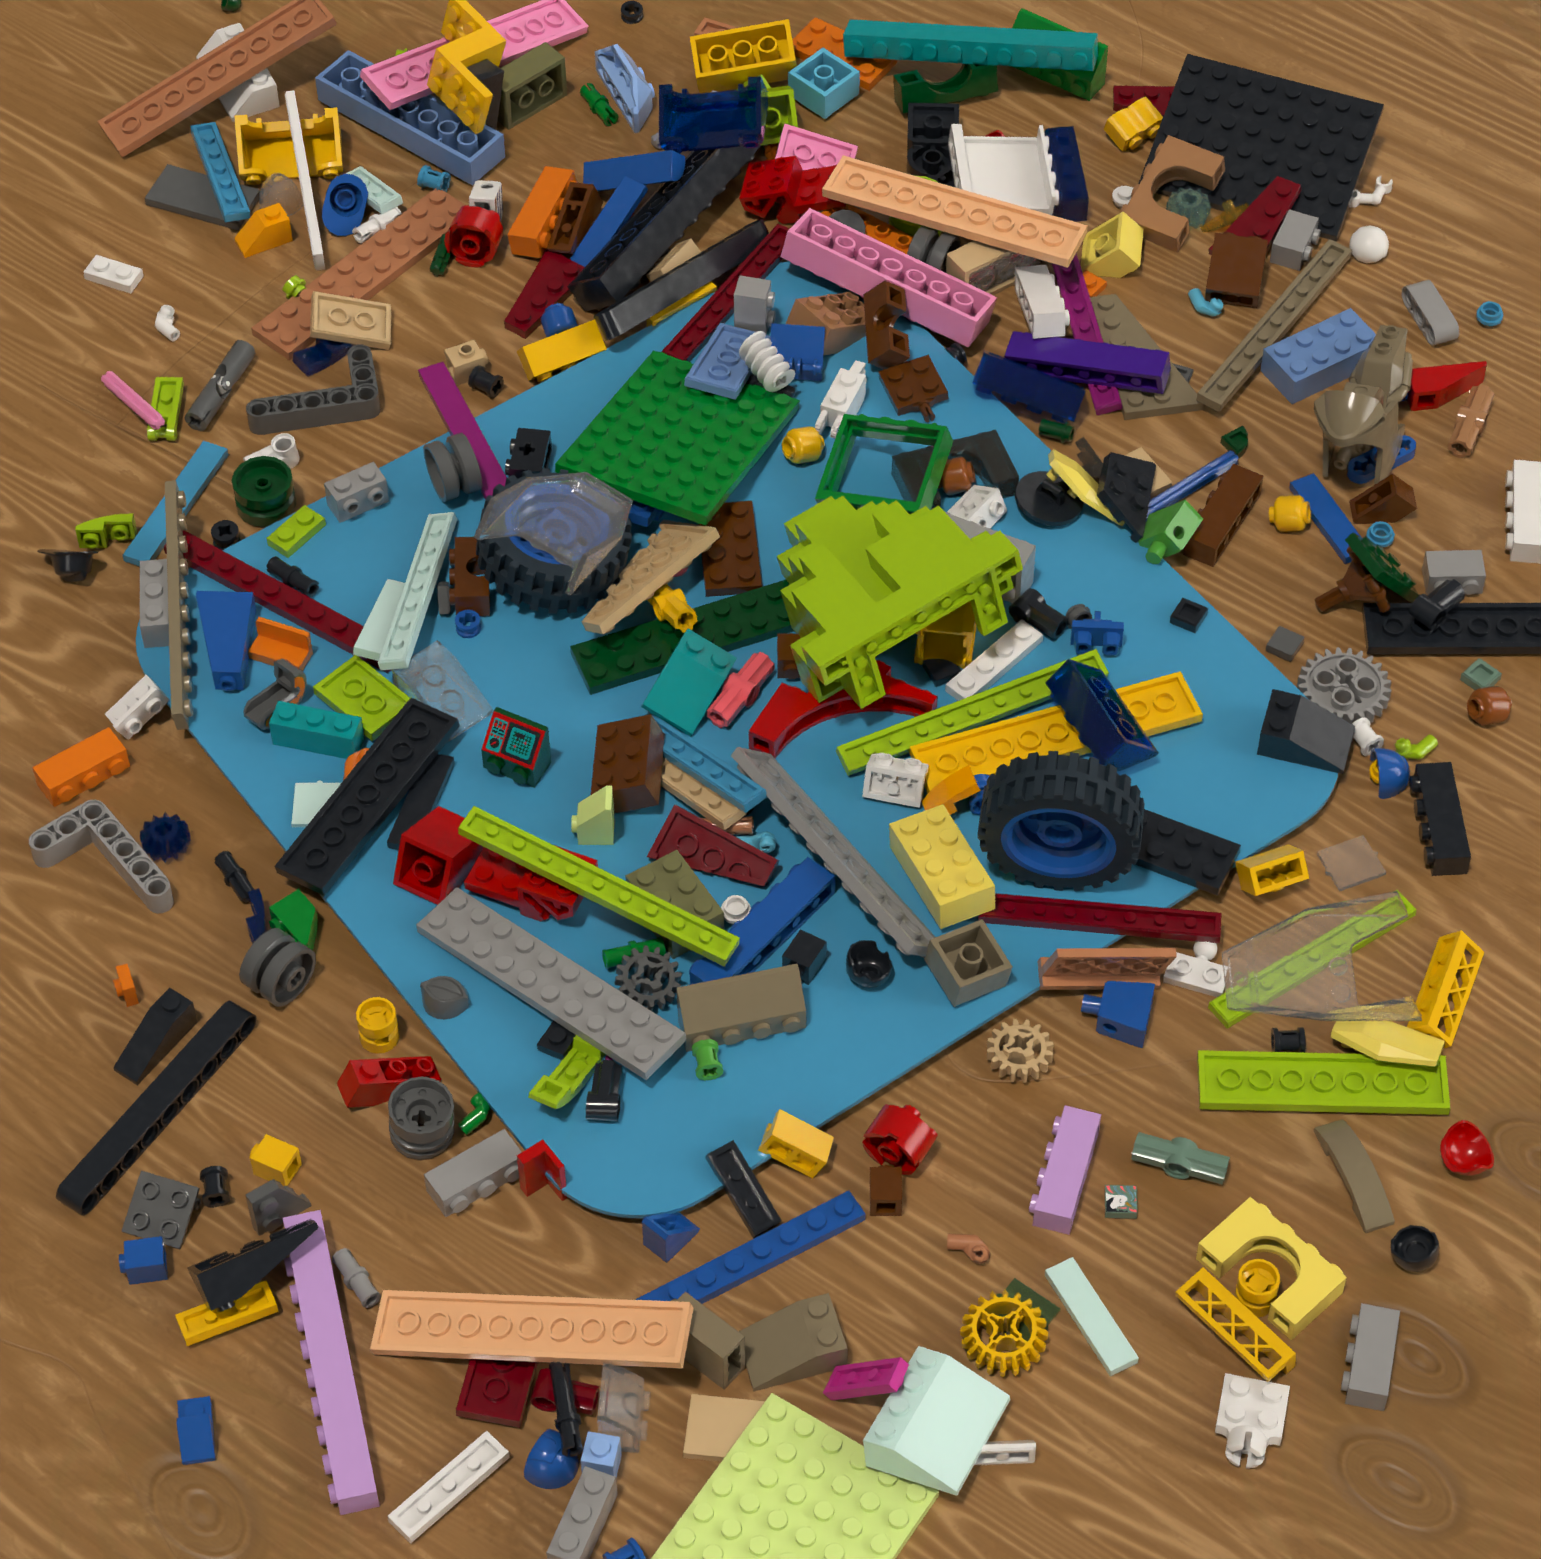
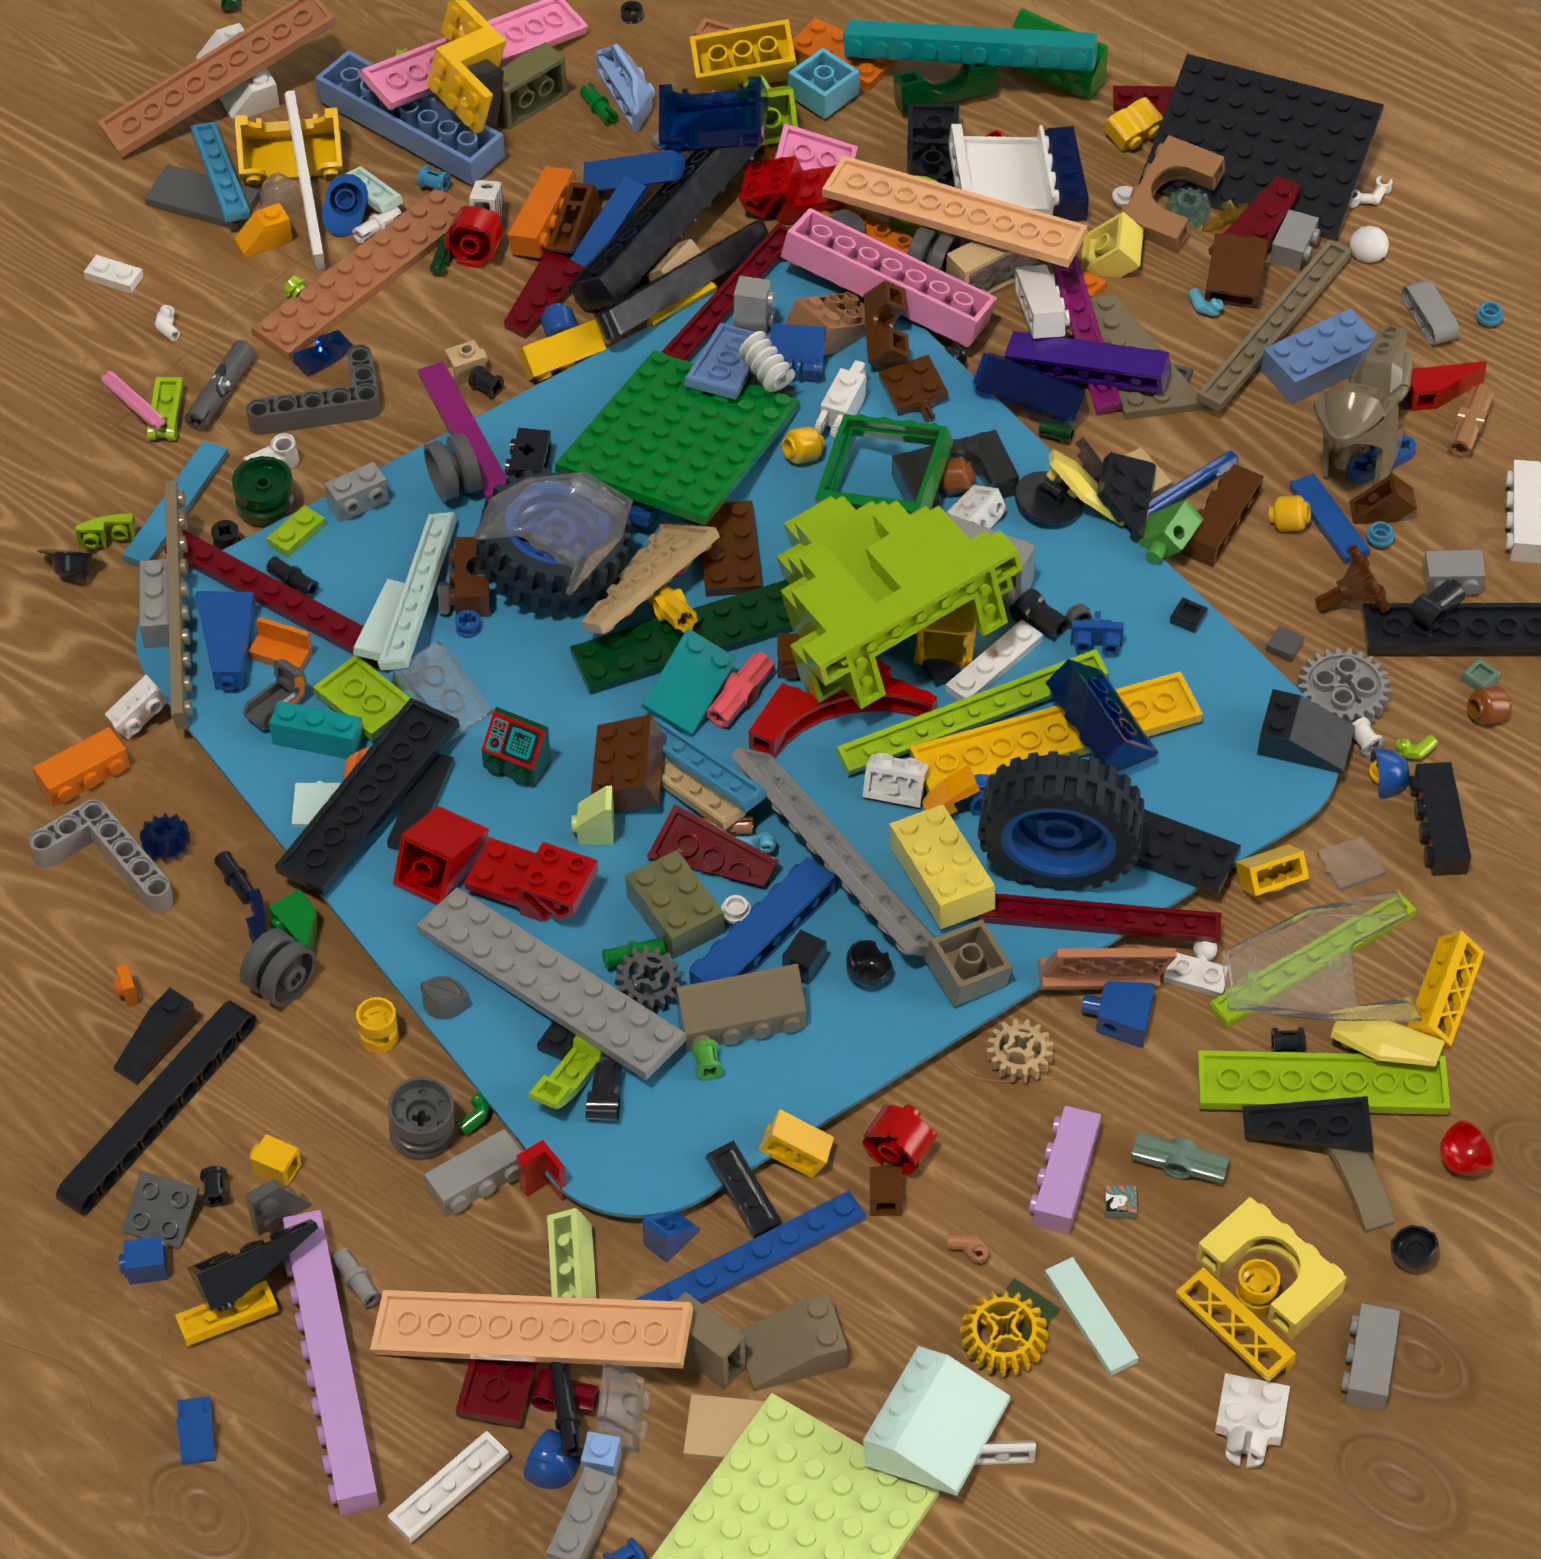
(350, 320): tan tile -> none
(373, 1080): red slope -> none
(571, 1255): none -> yellowish green brick
(598, 885): lime plate -> none
(866, 1378): dark pink plate -> none
(1236, 441): dark green tile -> none
(1318, 1123): none -> black wing
(1383, 566): dark green plate -> none

